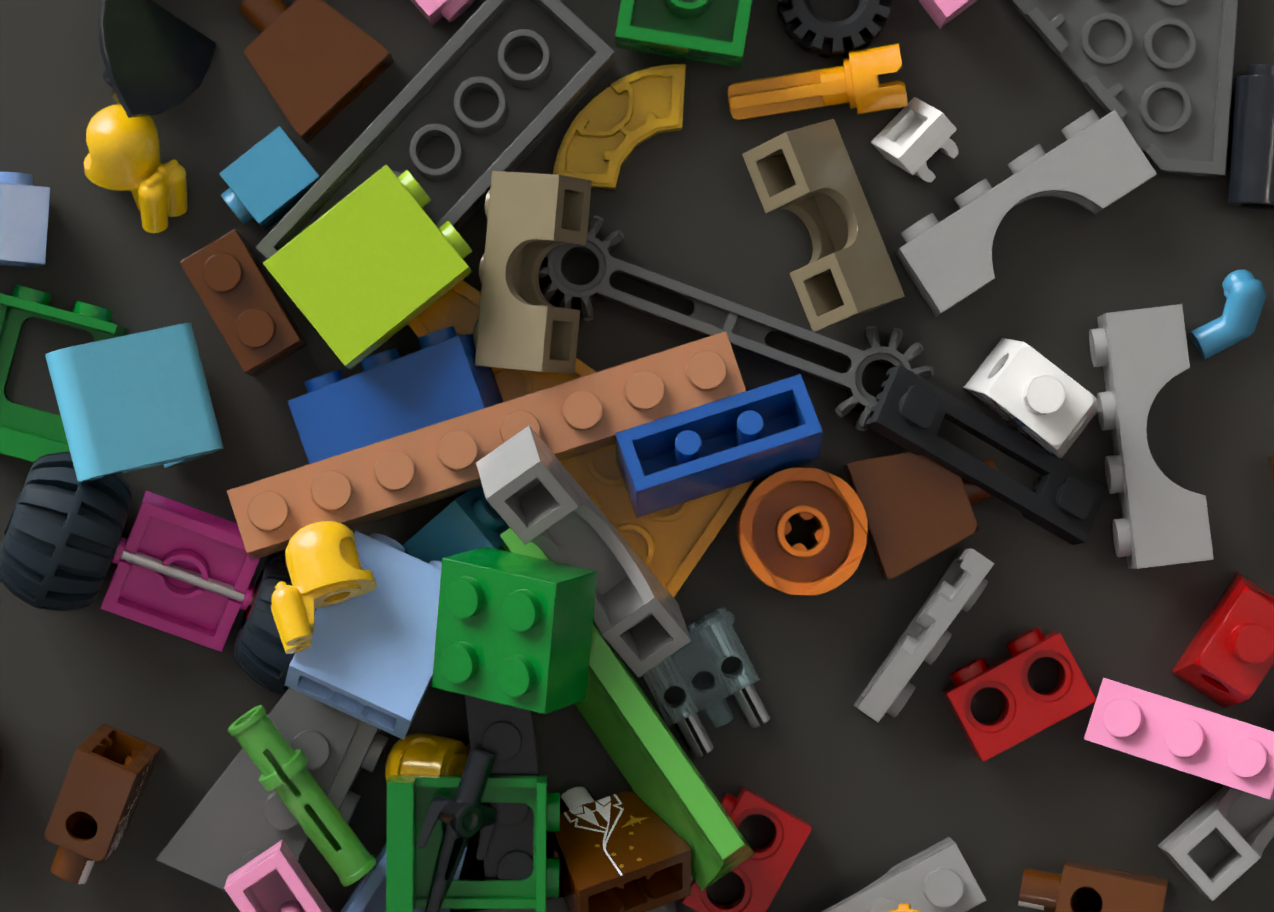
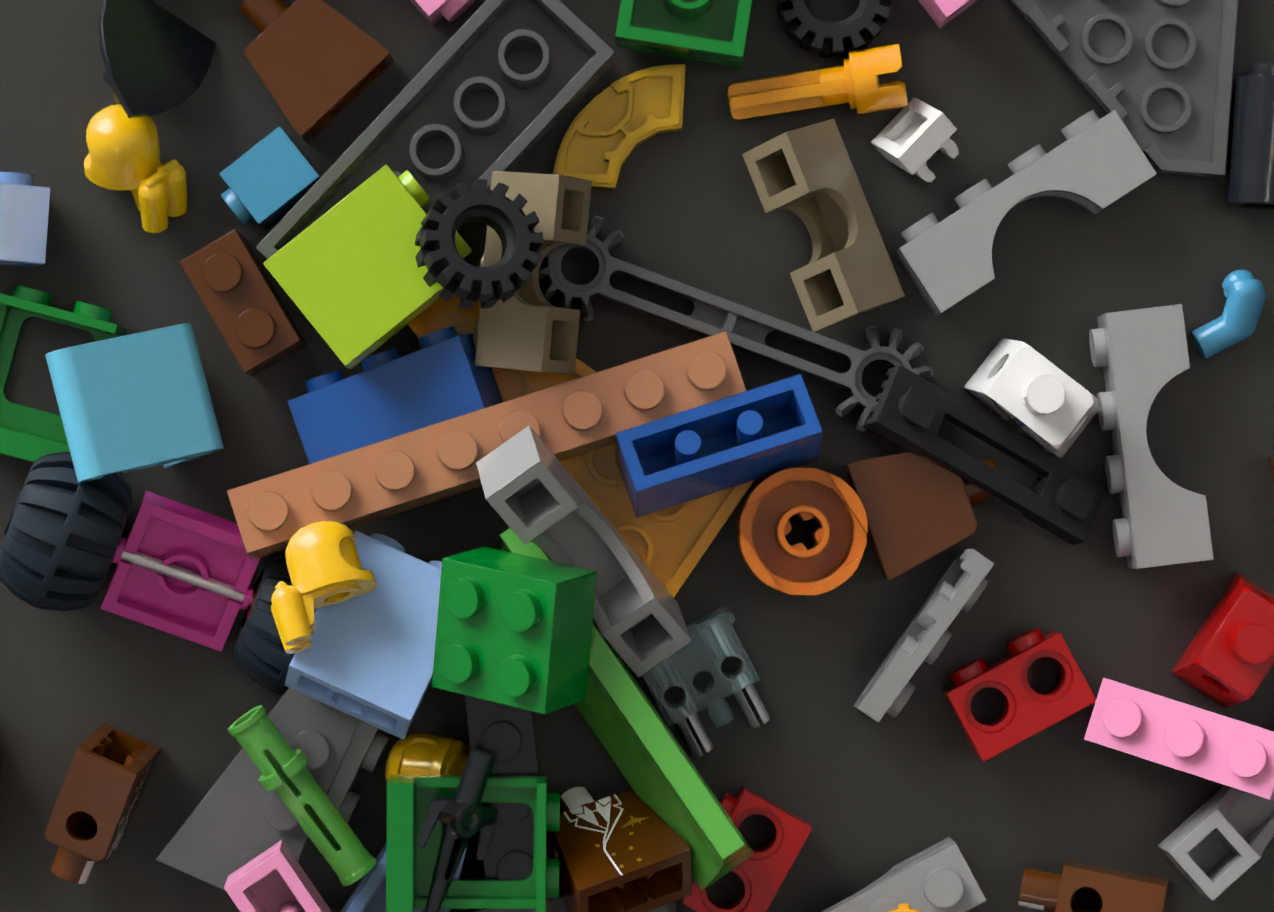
(459, 528): dark azure brick -> none
(505, 218): none -> black tyre

